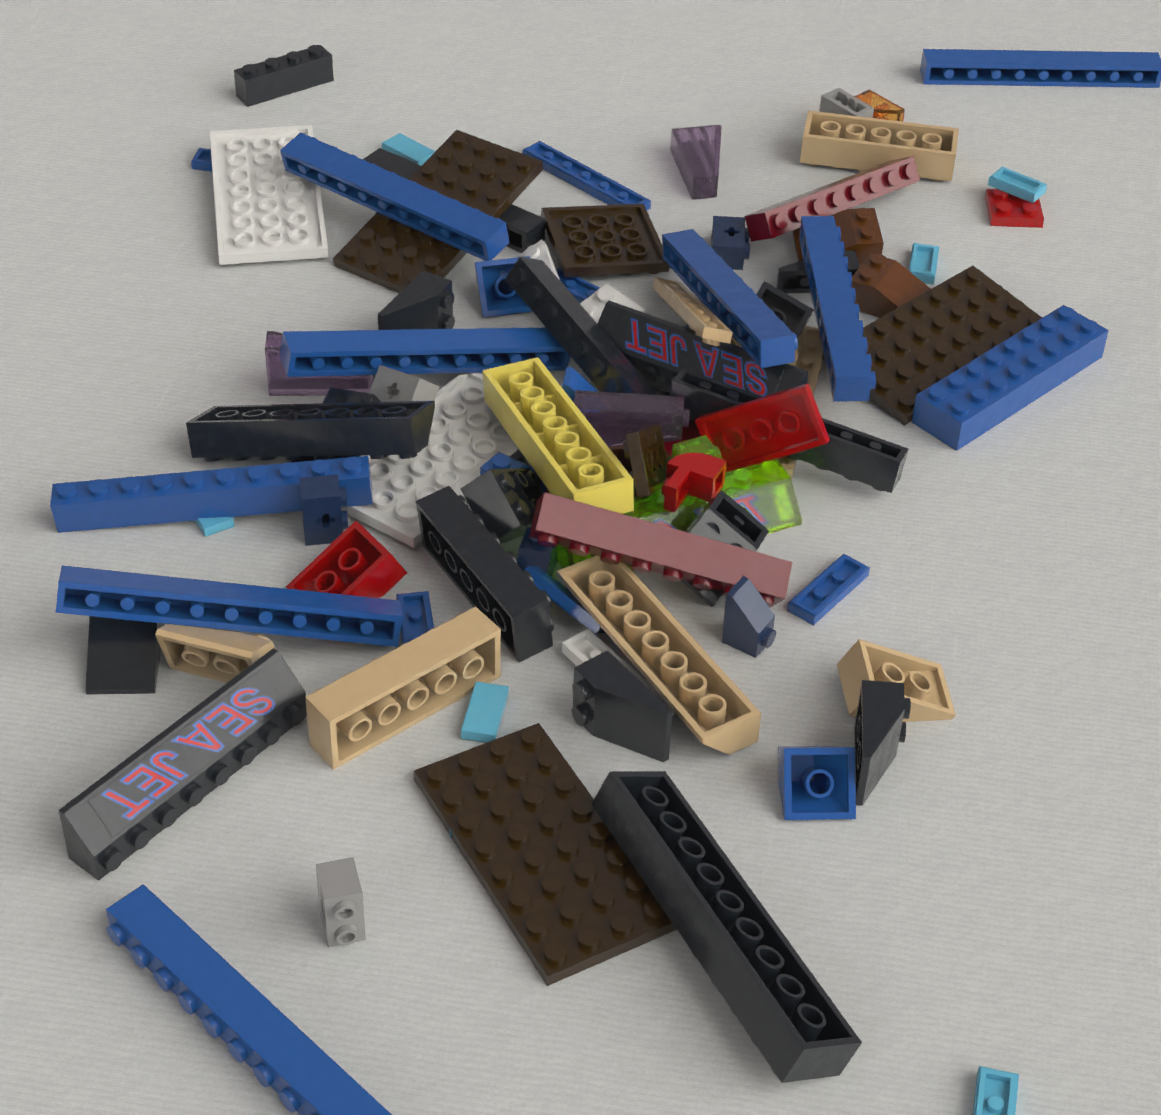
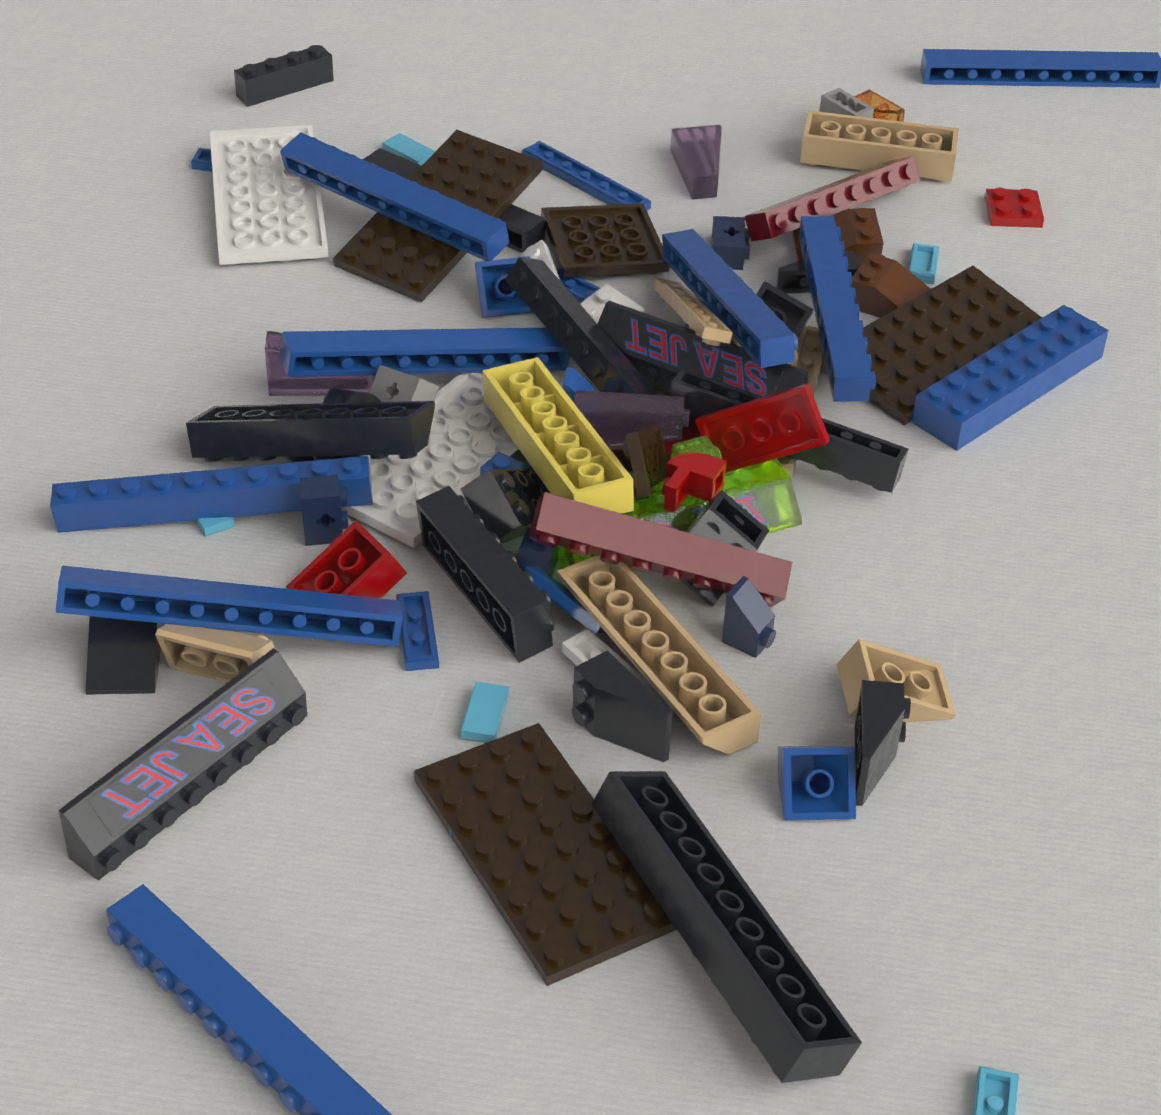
(340, 902): light grey brick -> none
(403, 687): tan brick -> none
(420, 305): black slope -> none
(828, 589): blue tile -> none
(1017, 184): medium azure tile -> none

